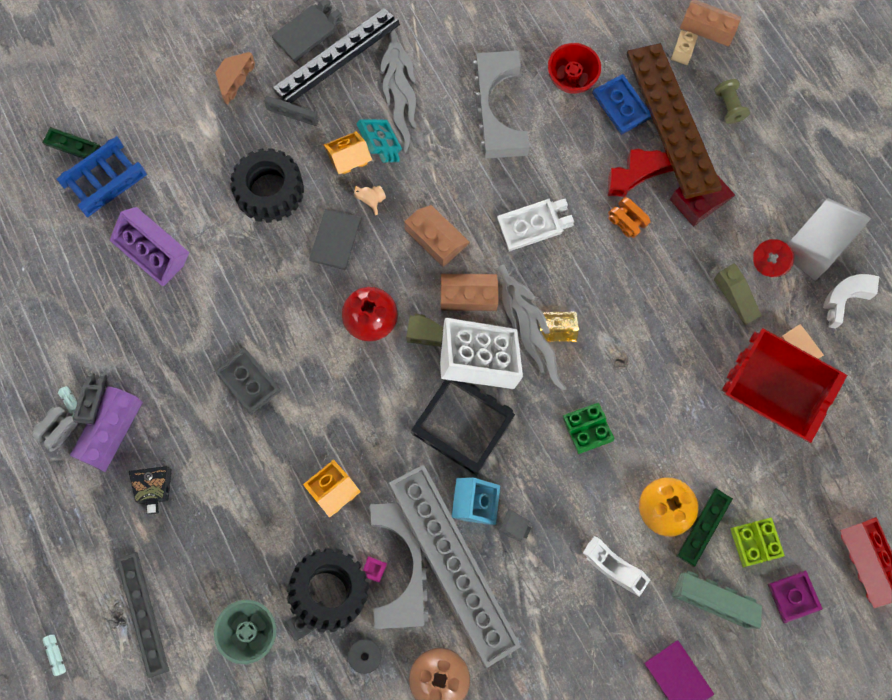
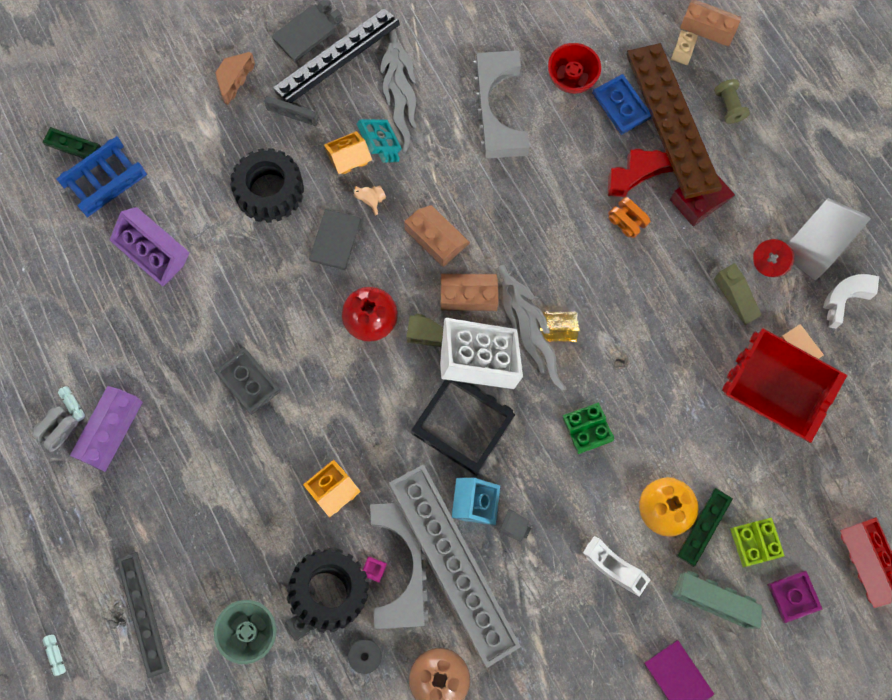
(89, 399): dark grey hinge -> none
(151, 486): torso -> none
(534, 223): white tile -> none

